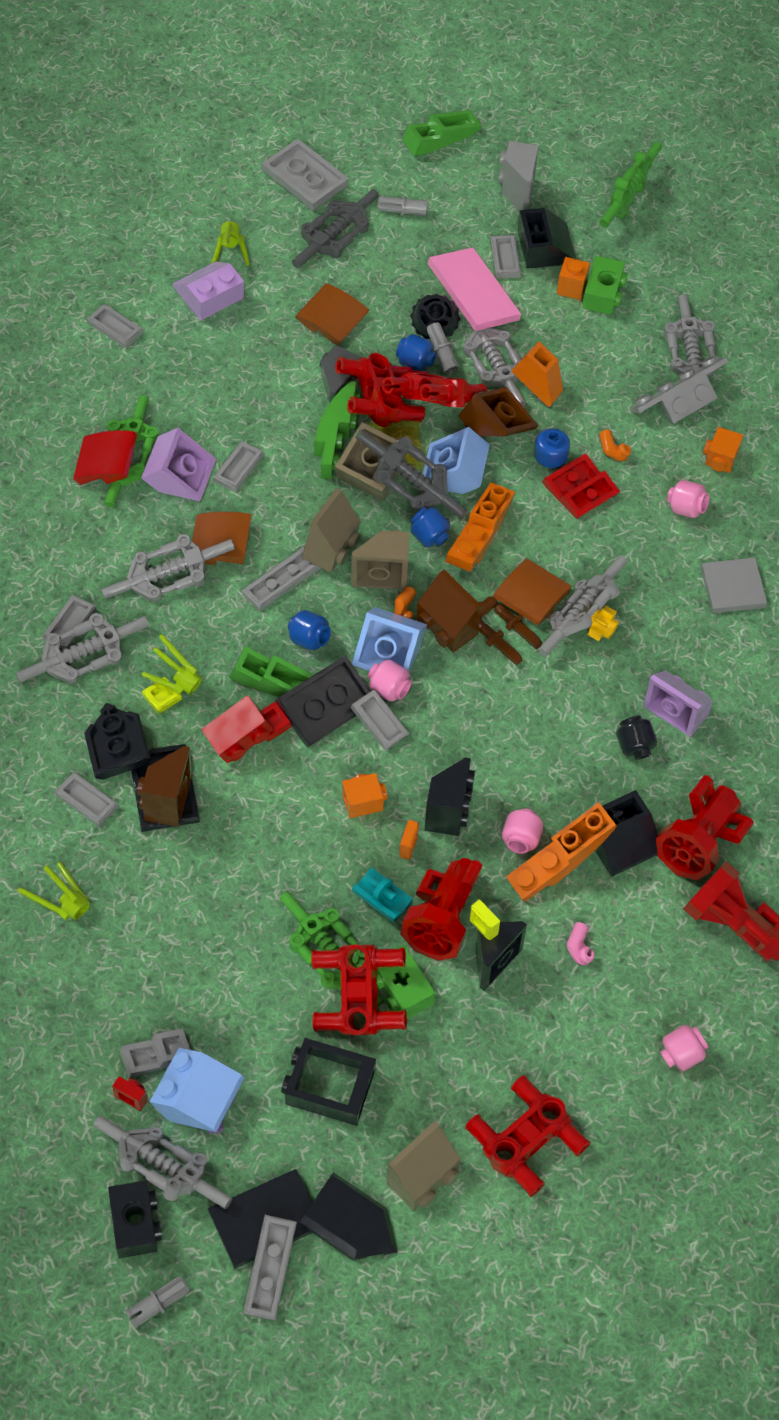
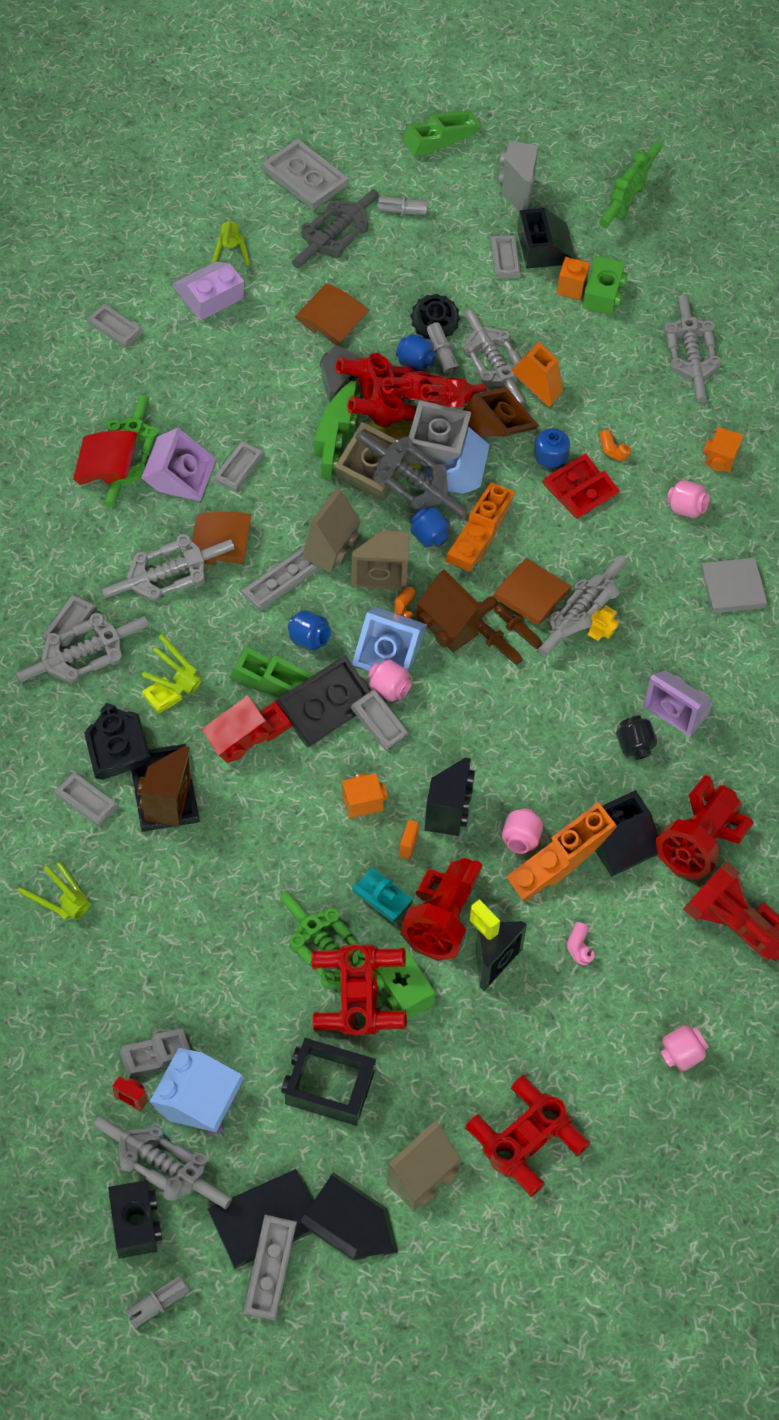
(438, 432): none -> light grey slope
(474, 289): bright pink tile -> none
(686, 394): light grey bracket -> none

